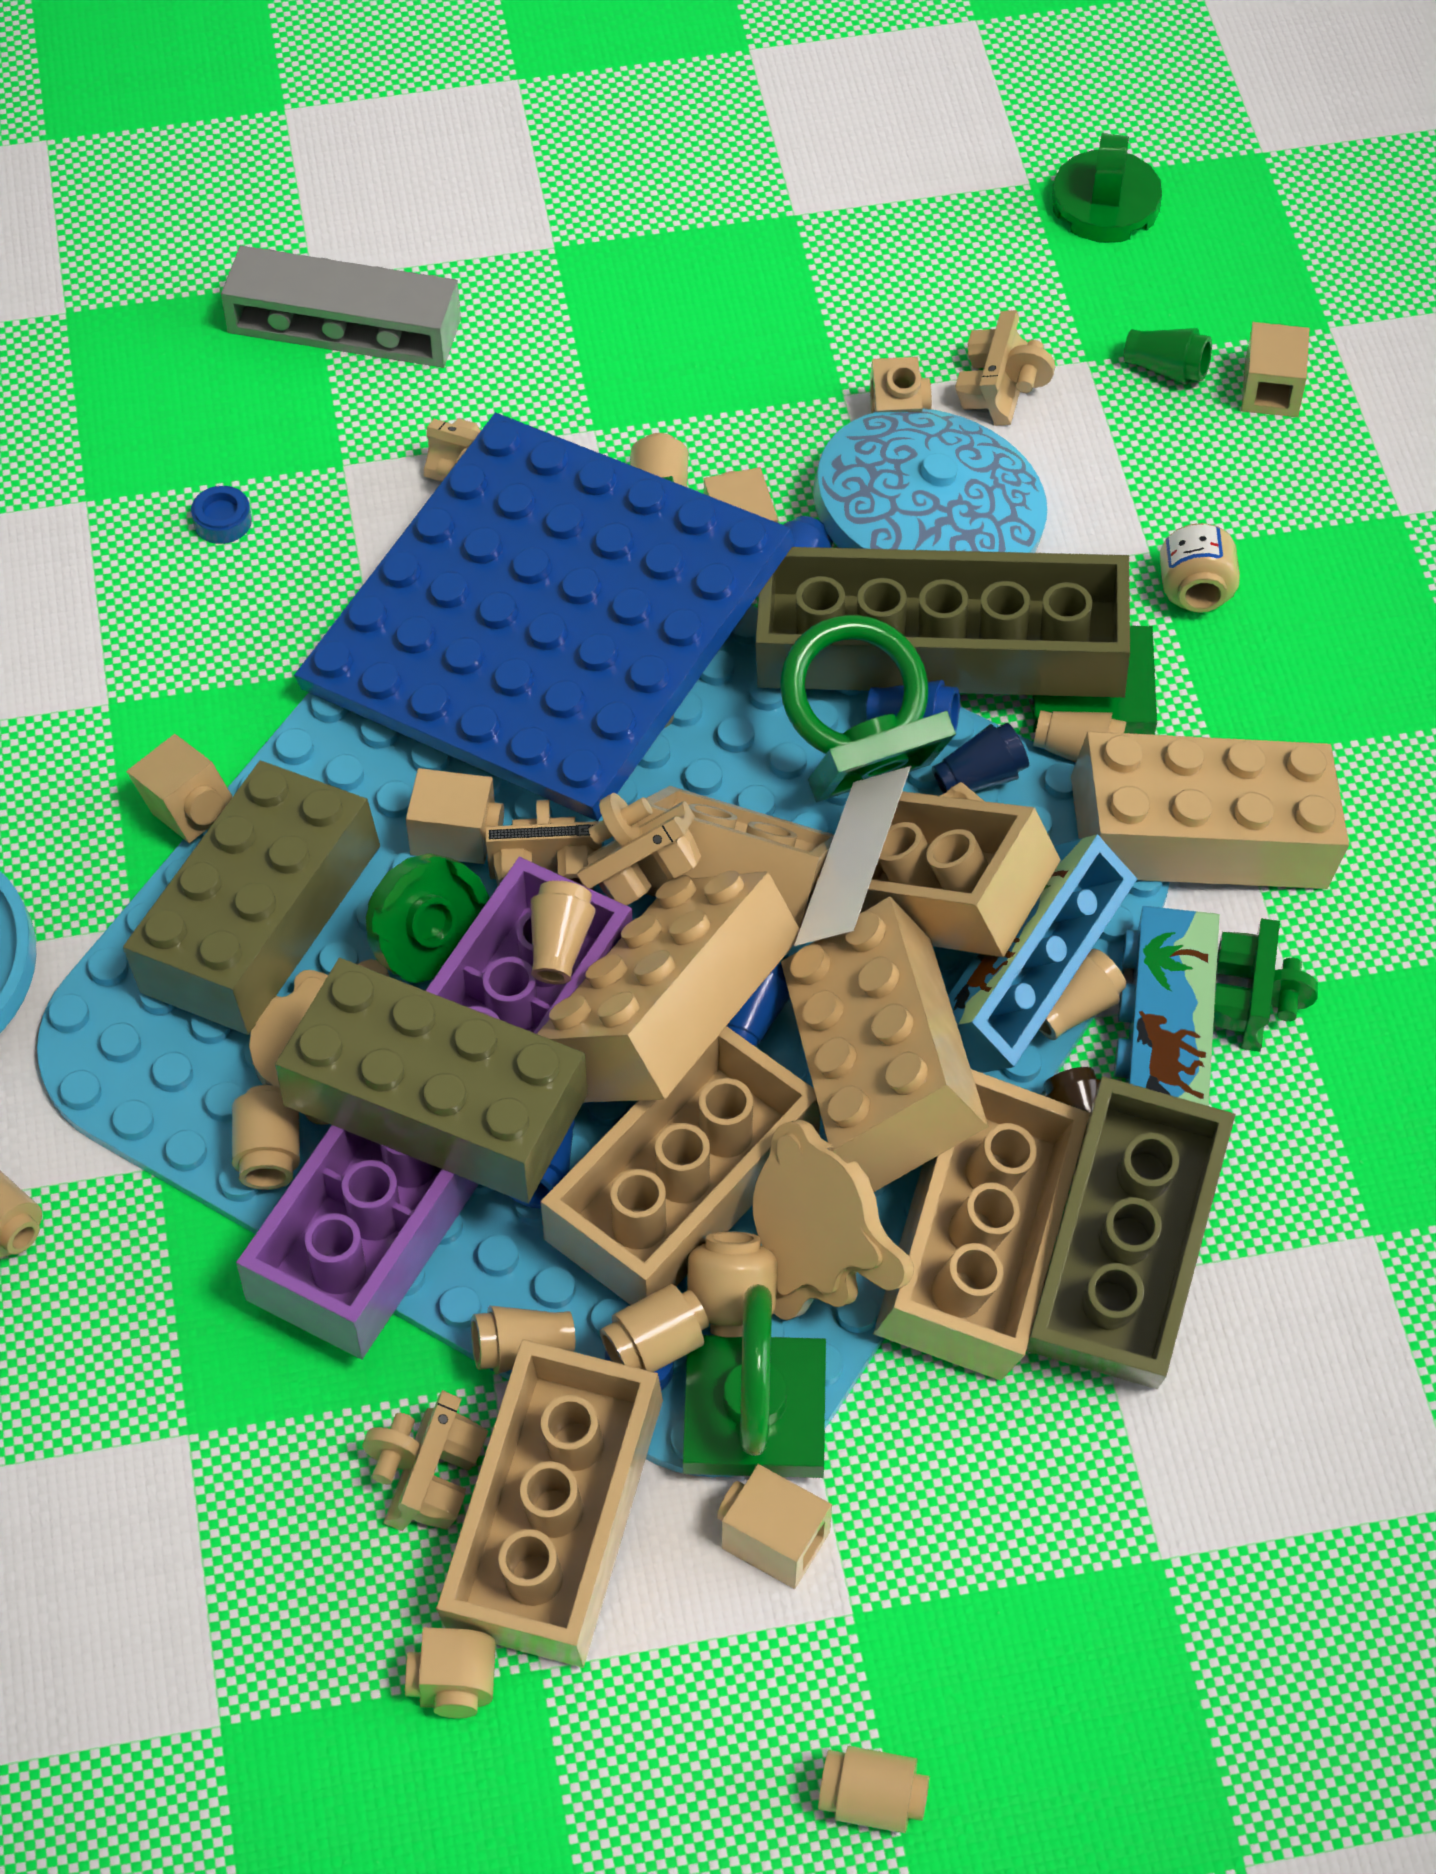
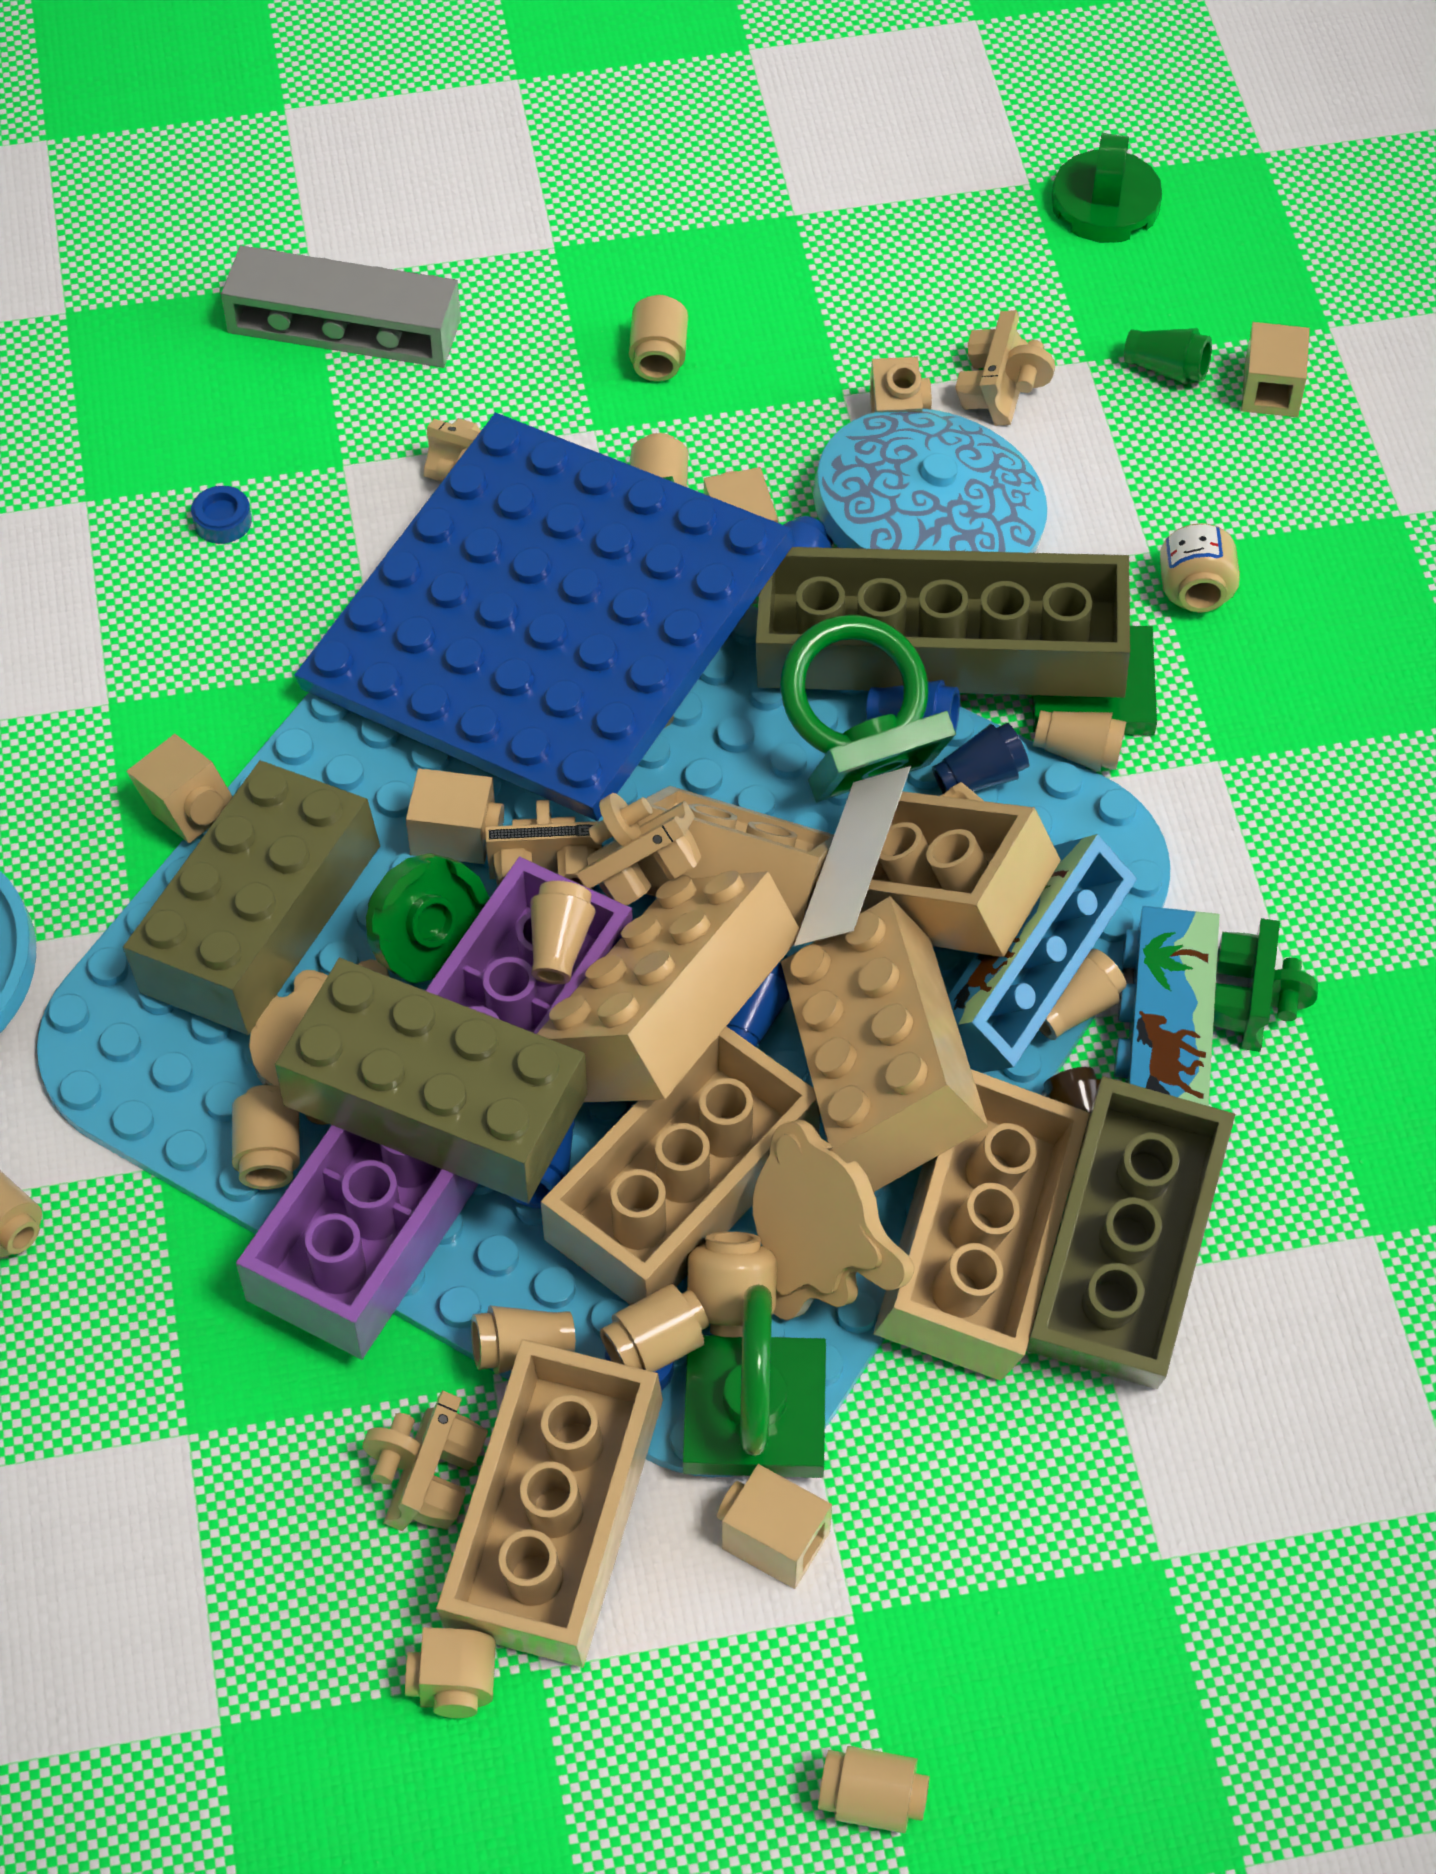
(658, 337): none -> tan brick
(1213, 808): tan brick -> none

